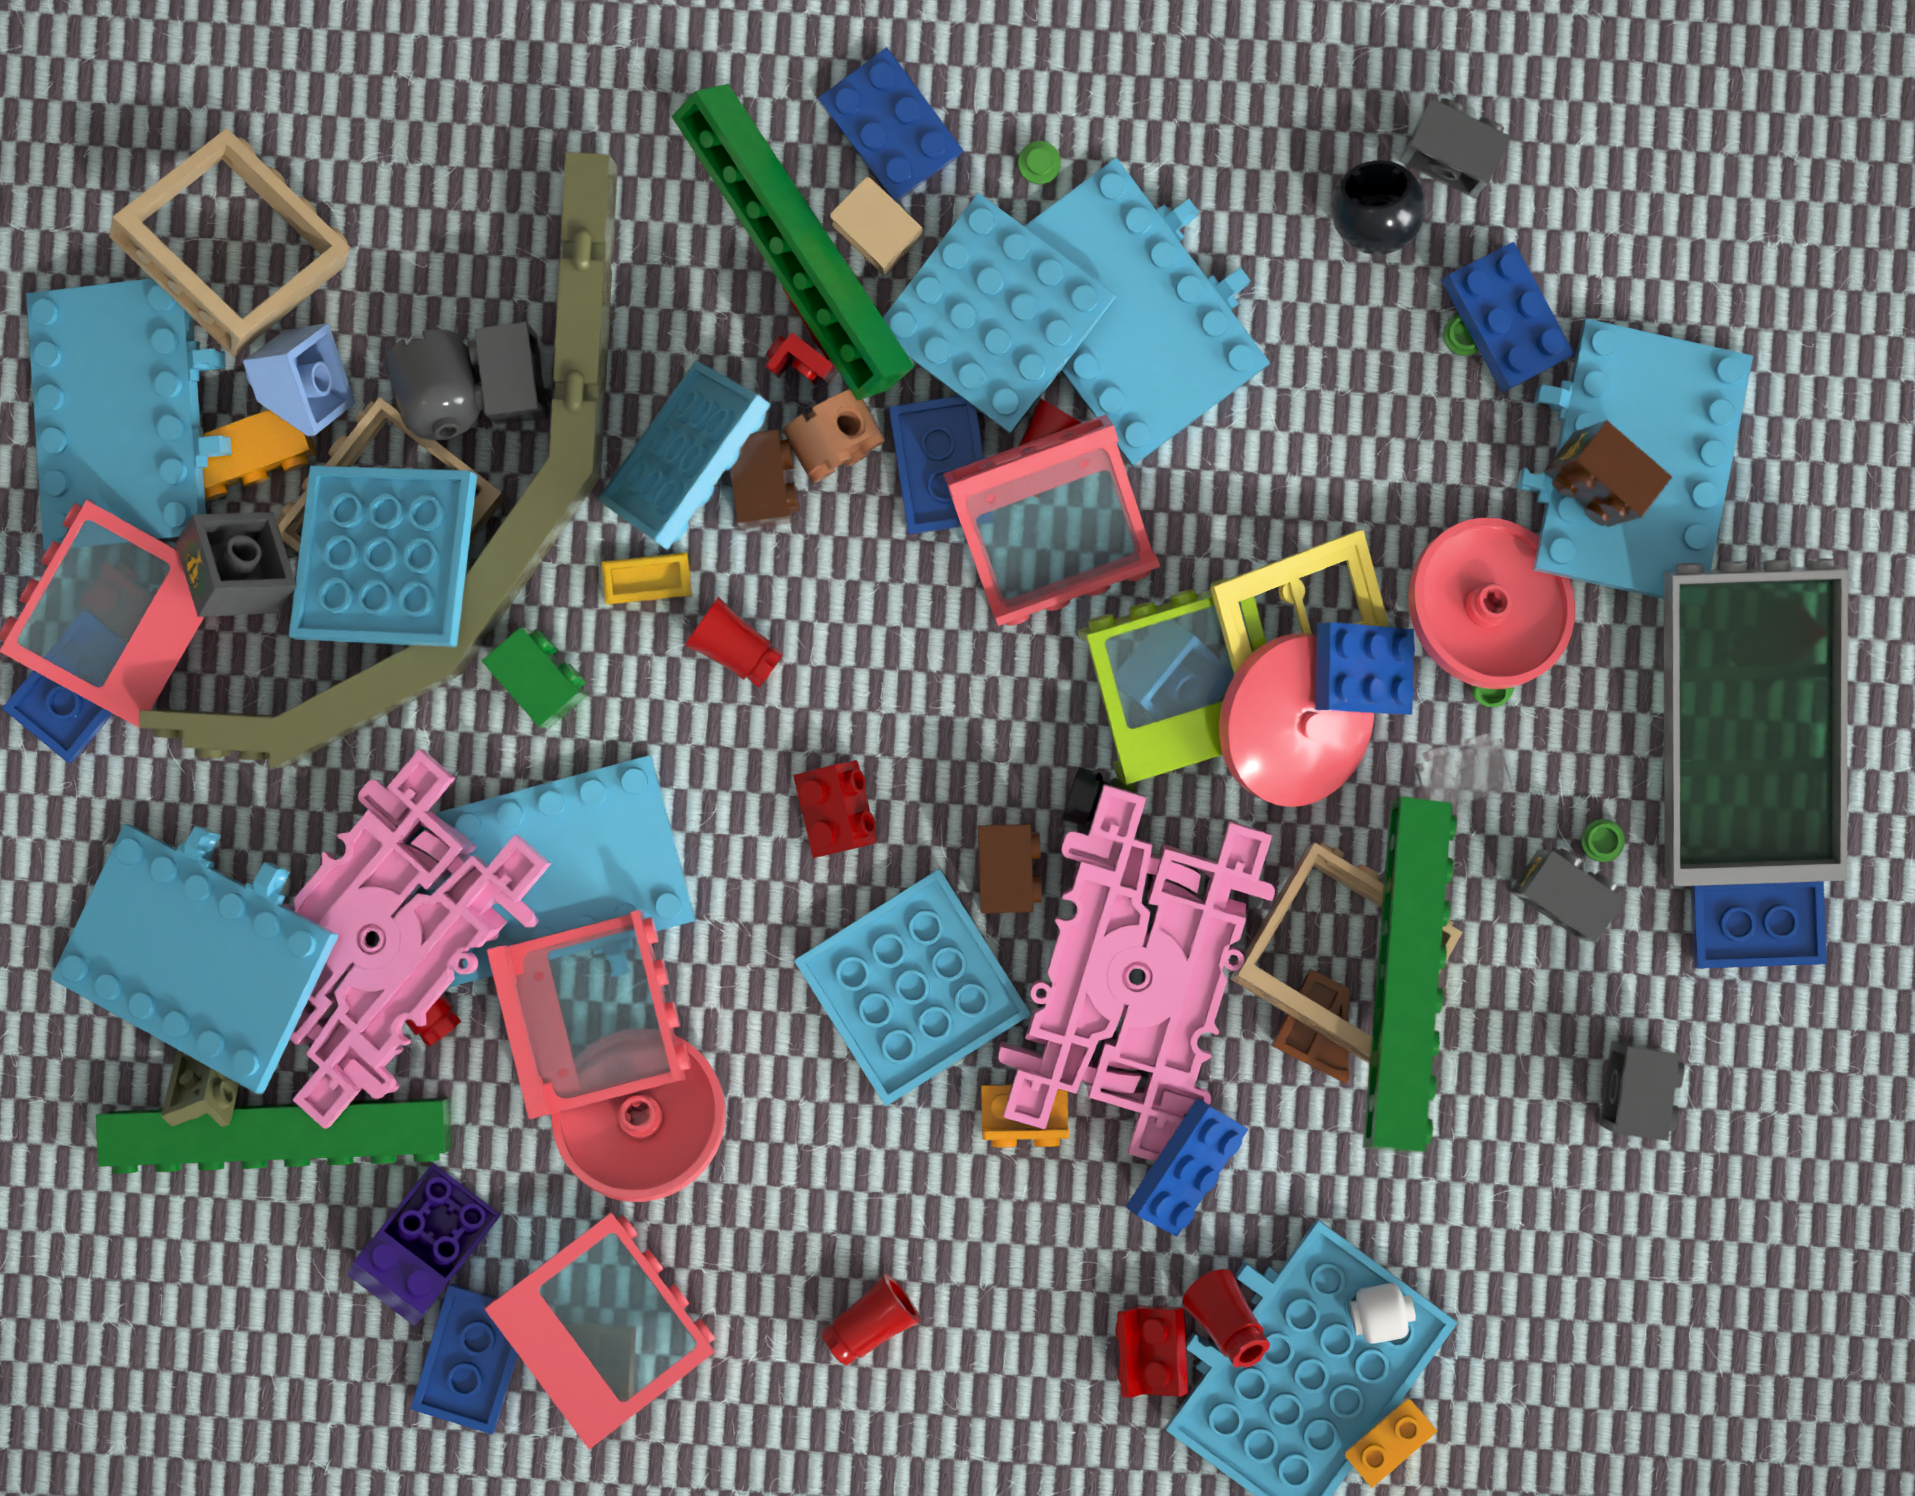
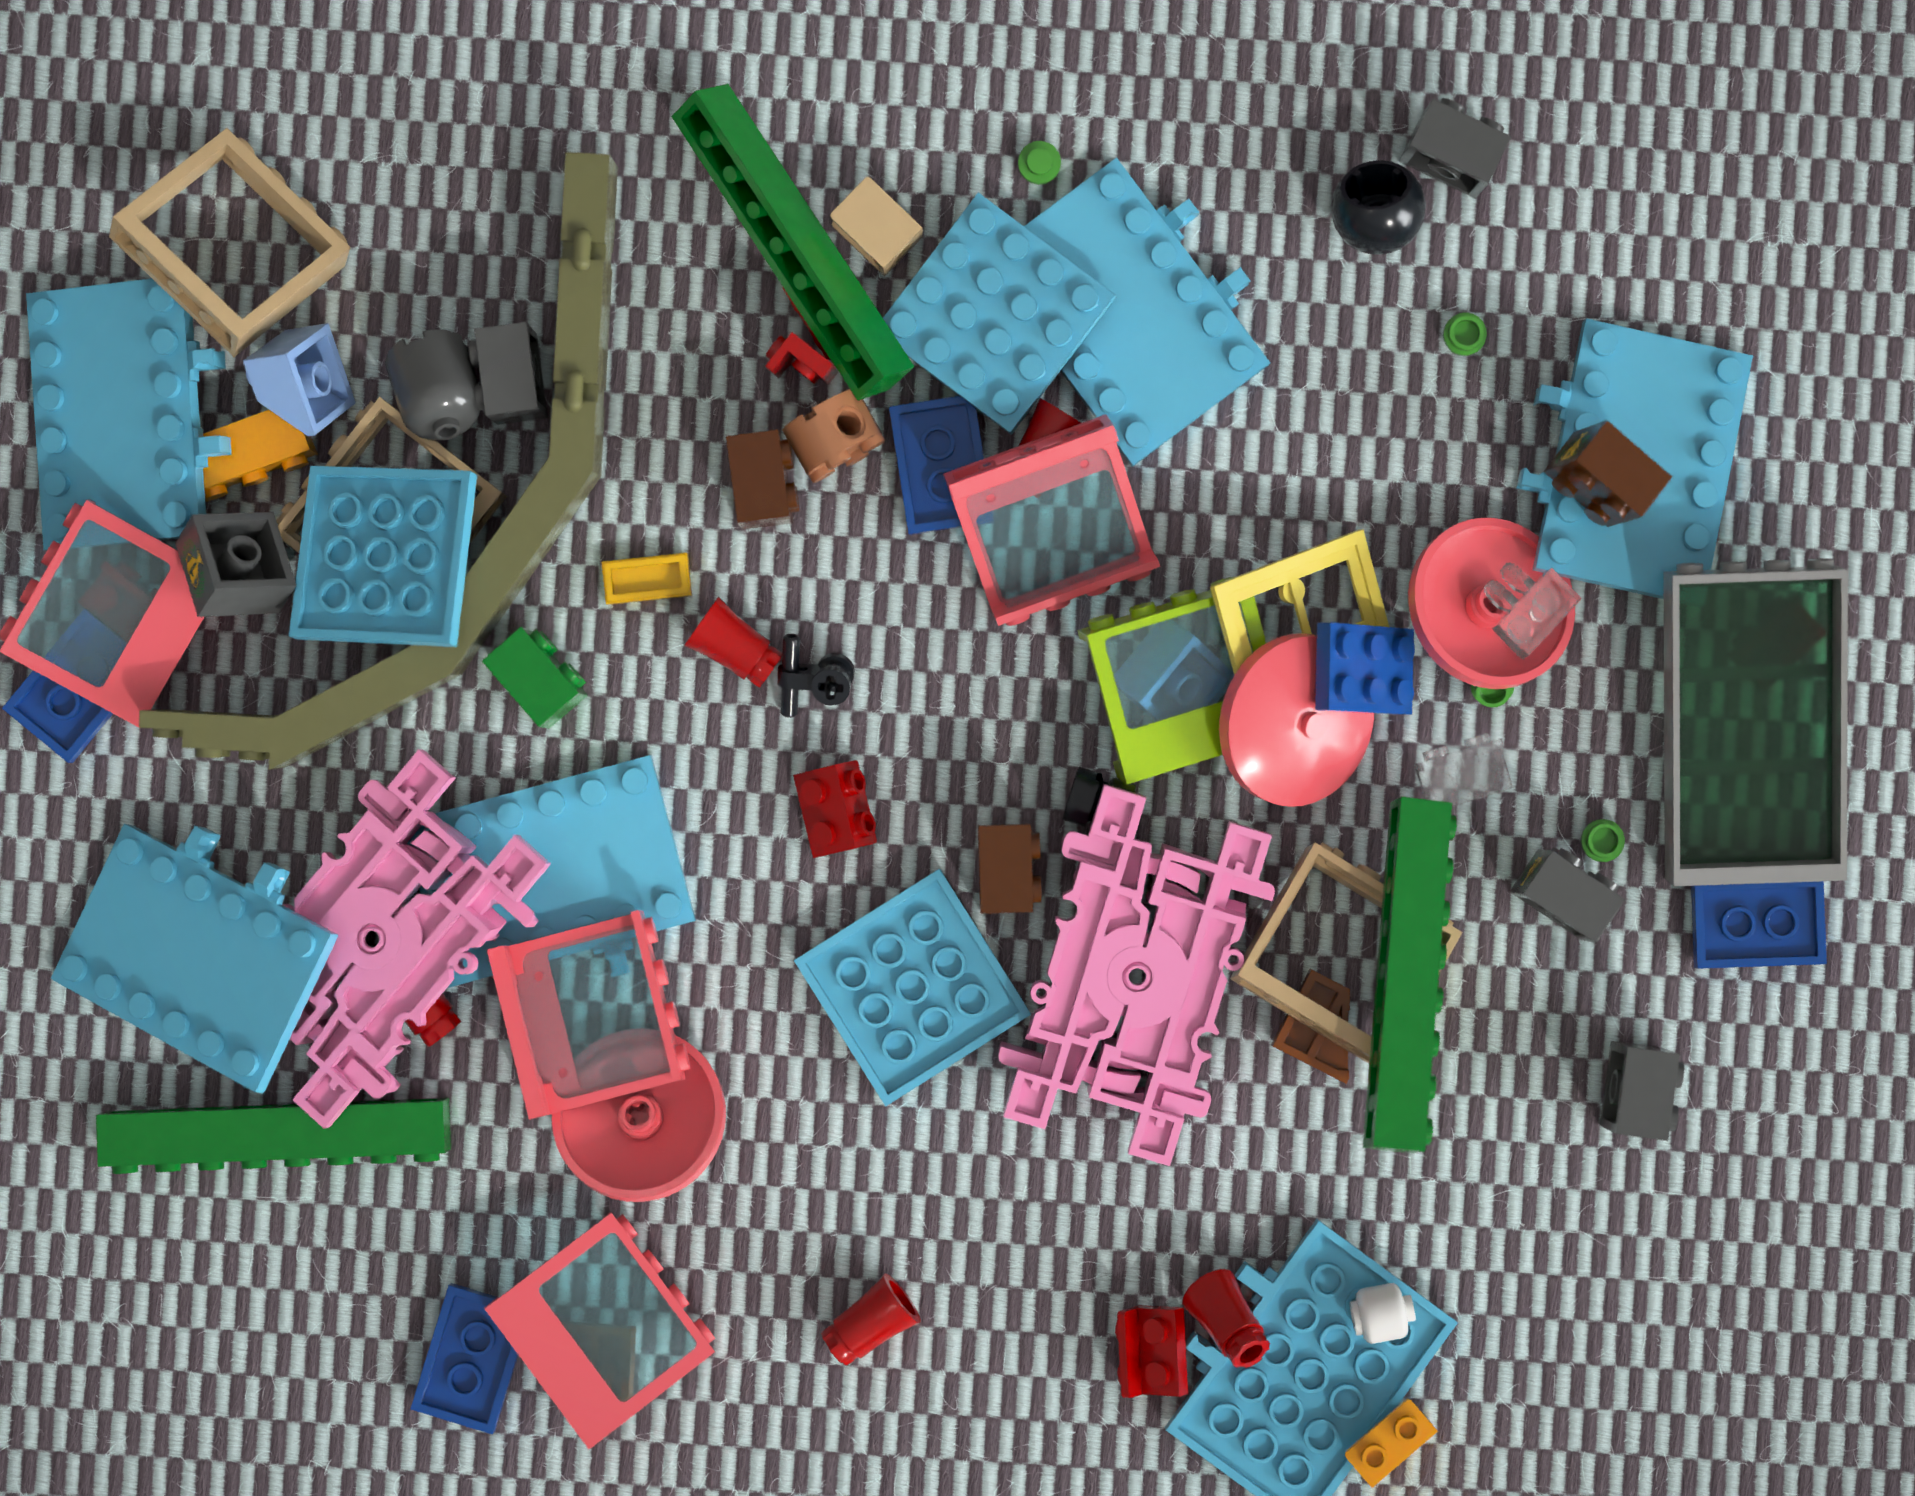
(197, 1091): olive bracket -> none
(423, 1244): dark purple slope -> none
(684, 453): medium azure plate -> none
(816, 678): none -> black piece
(890, 125): blue plate -> none
(1006, 1132): light orange bracket -> none
(1187, 1168): blue plate -> none
(1507, 317): blue plate -> none
(1535, 613): none -> clear hinge

